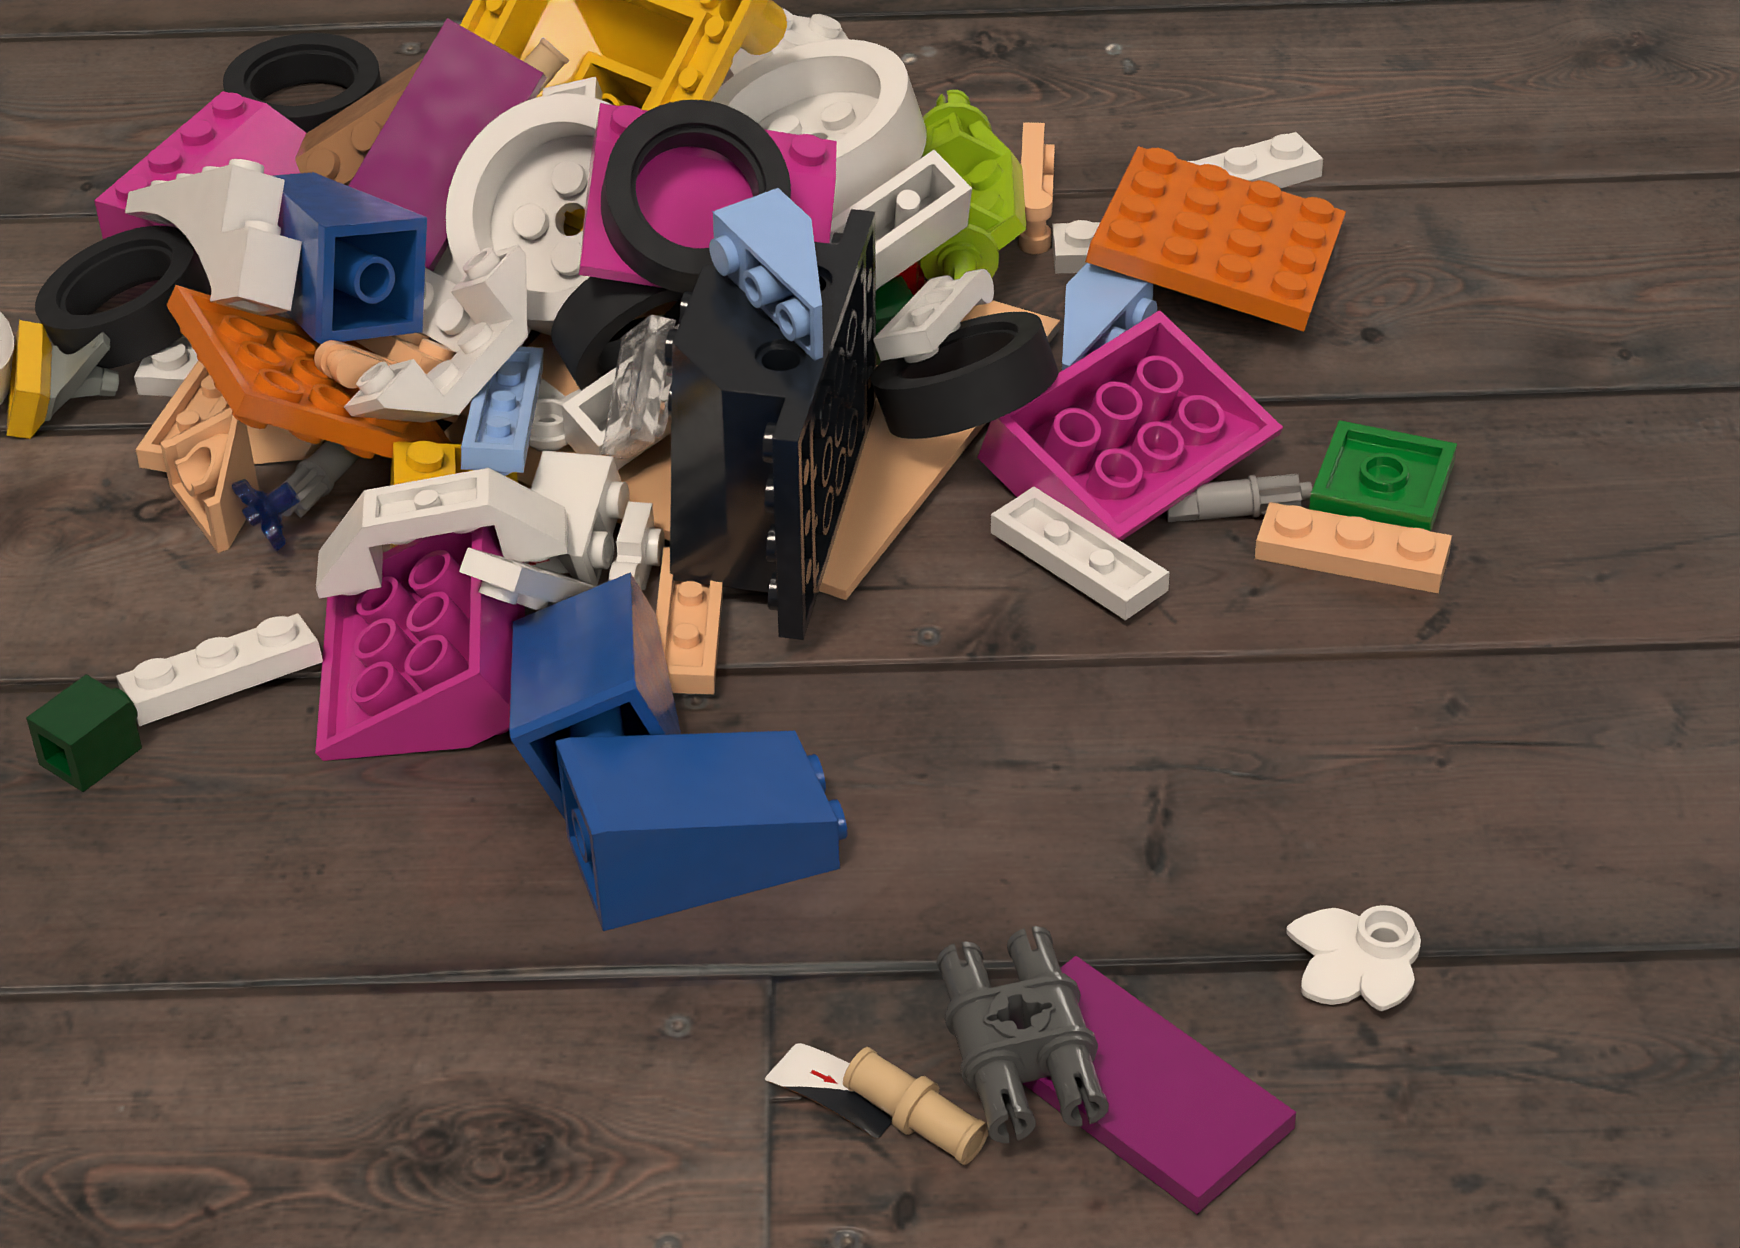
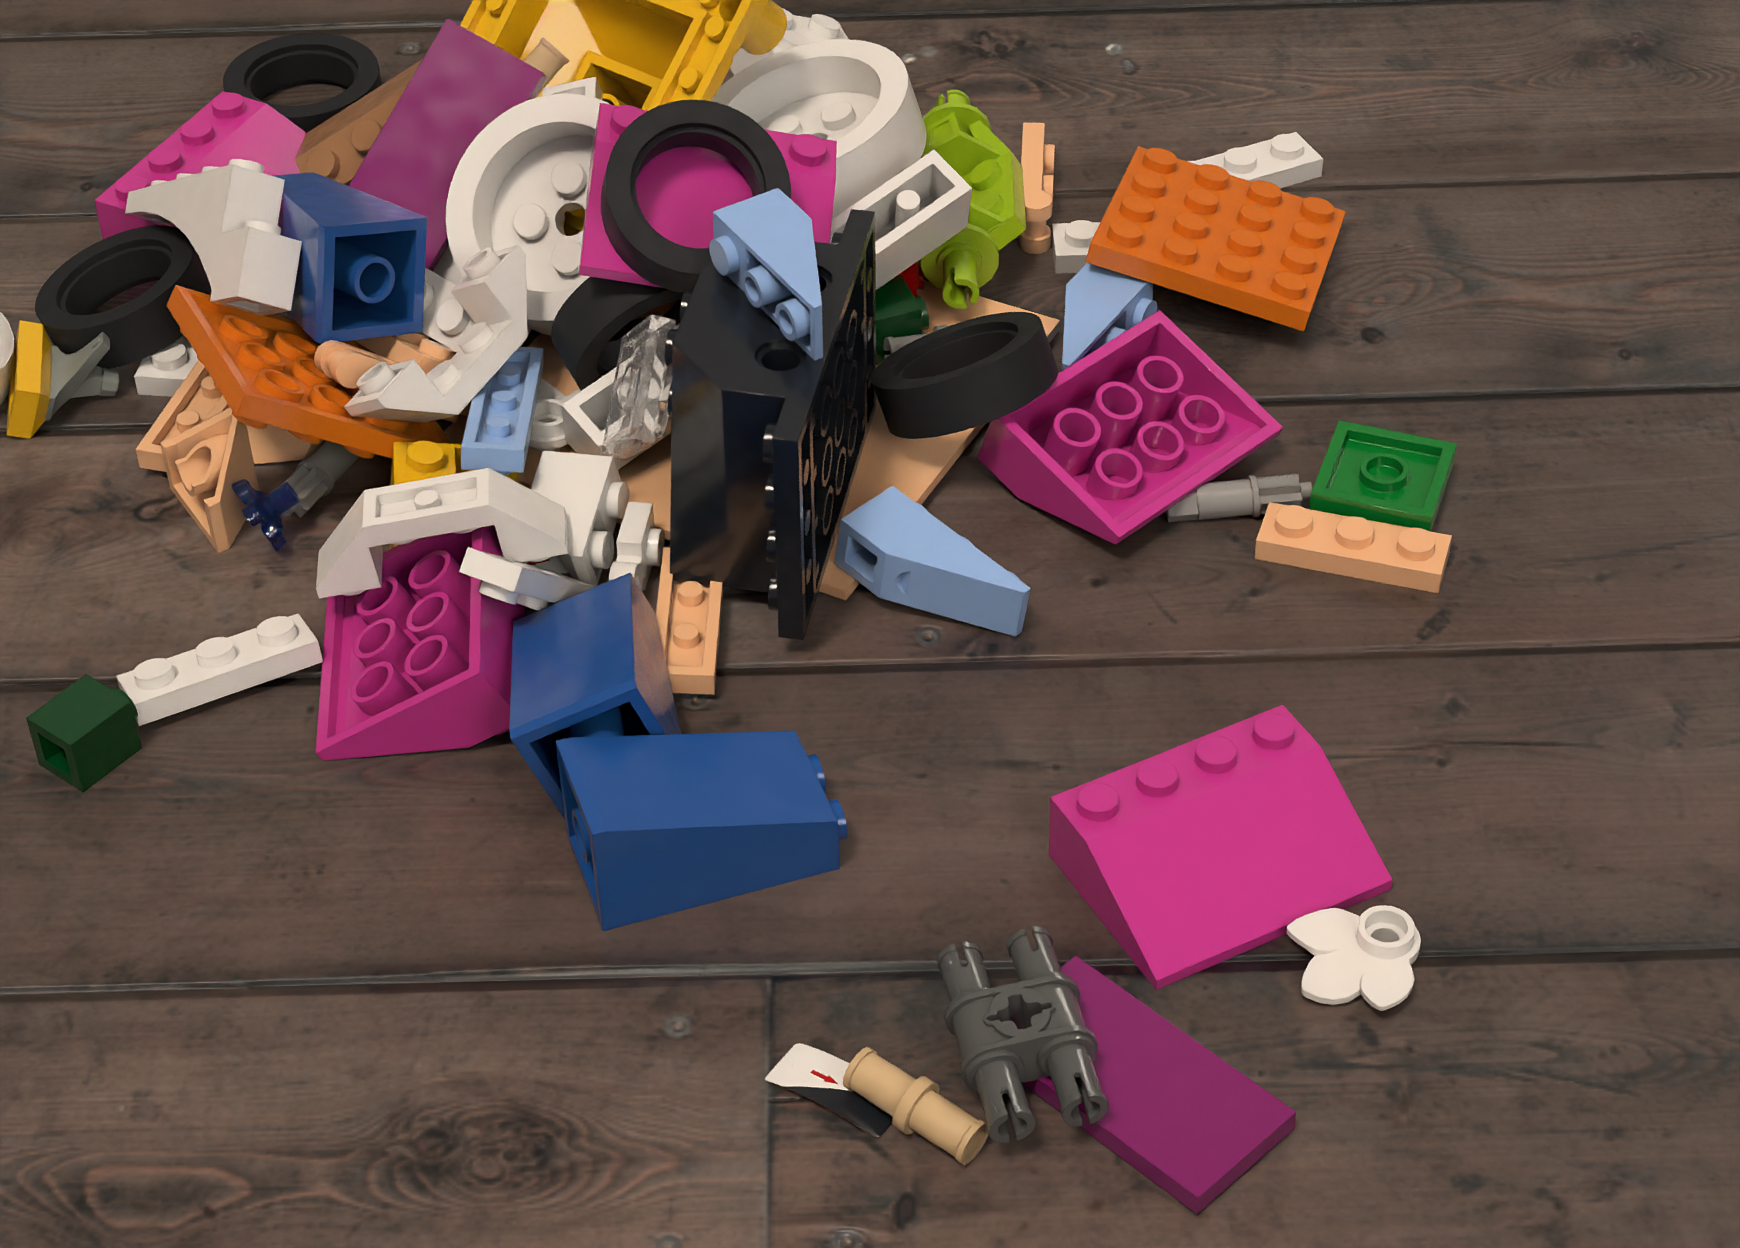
(924, 564): none -> light blue slope
(933, 316): white plate -> none
(1080, 553): white plate -> none
(1215, 845): none -> dark pink slope

